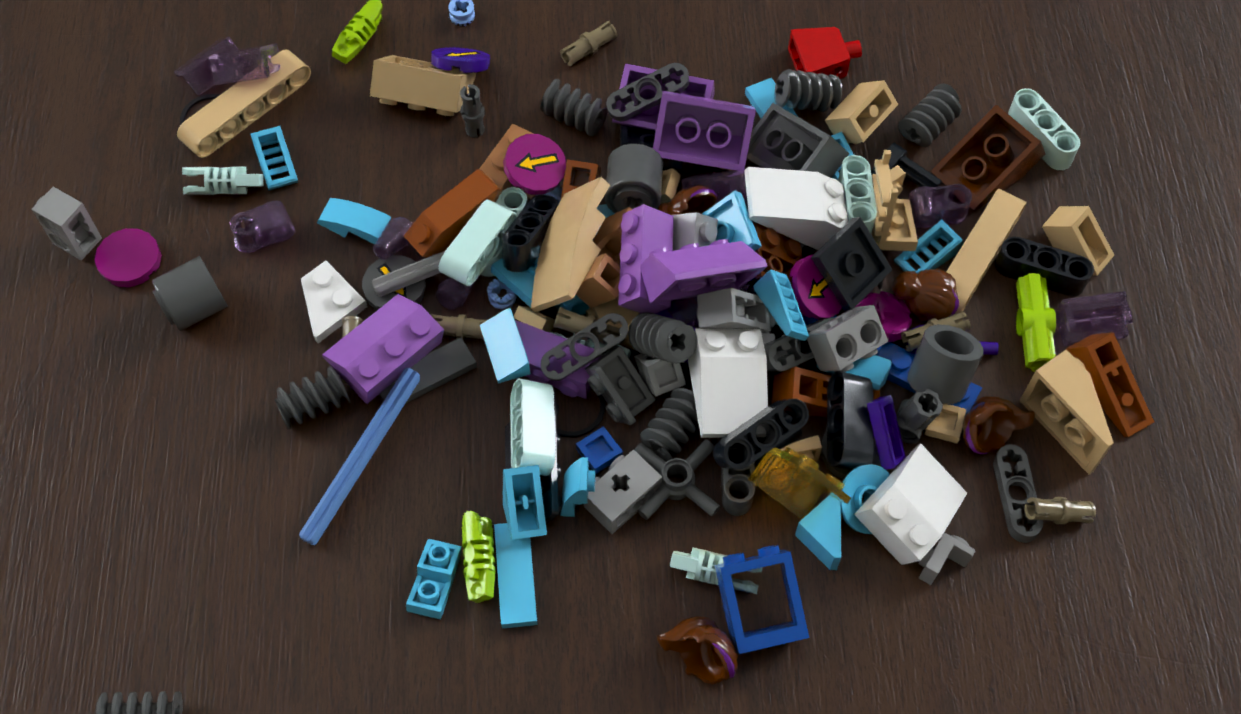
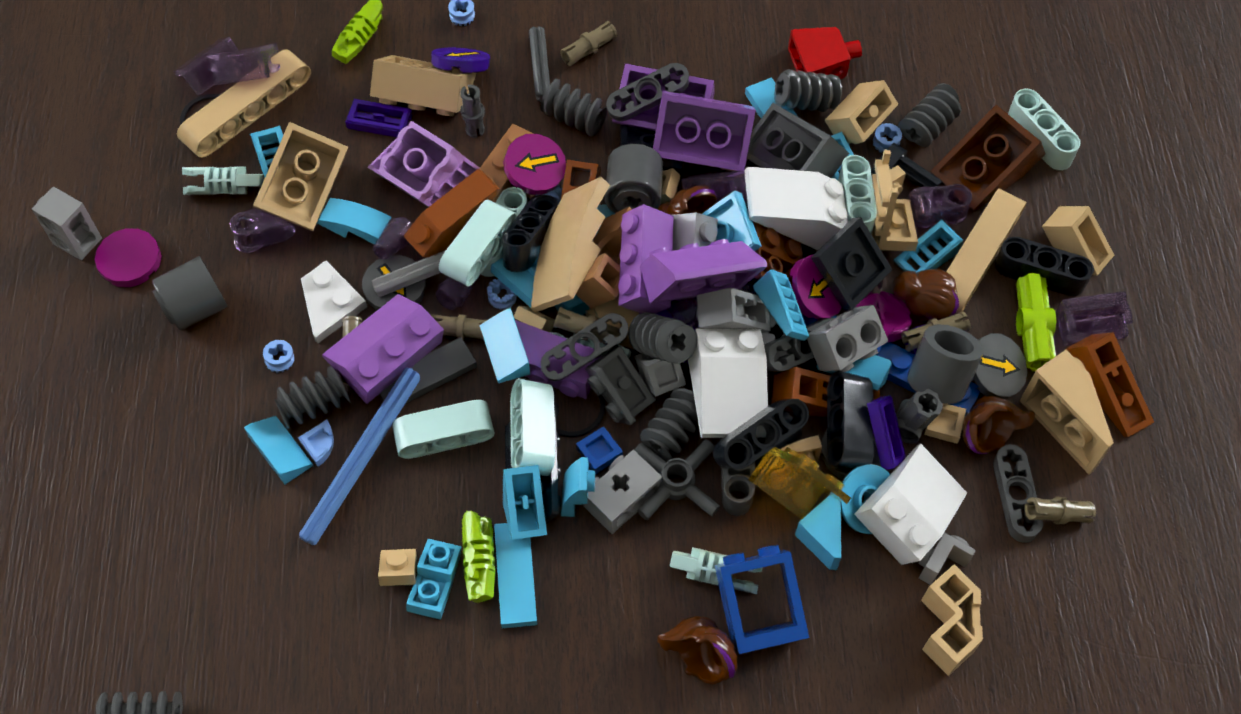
(278, 448): none -> medium azure slope
(284, 362): none -> light blue bush
(300, 176): none -> tan slope
(318, 442): none -> light blue tile
(376, 122): none -> dark purple tile
(397, 567): none -> tan plate
(422, 164): none -> lavender slope
(442, 429): none -> light aqua beam
(539, 61): none -> dark grey axle
(890, 130): none -> light blue bush
(957, 605): none -> tan brick
(1002, 367): none -> dark grey tile

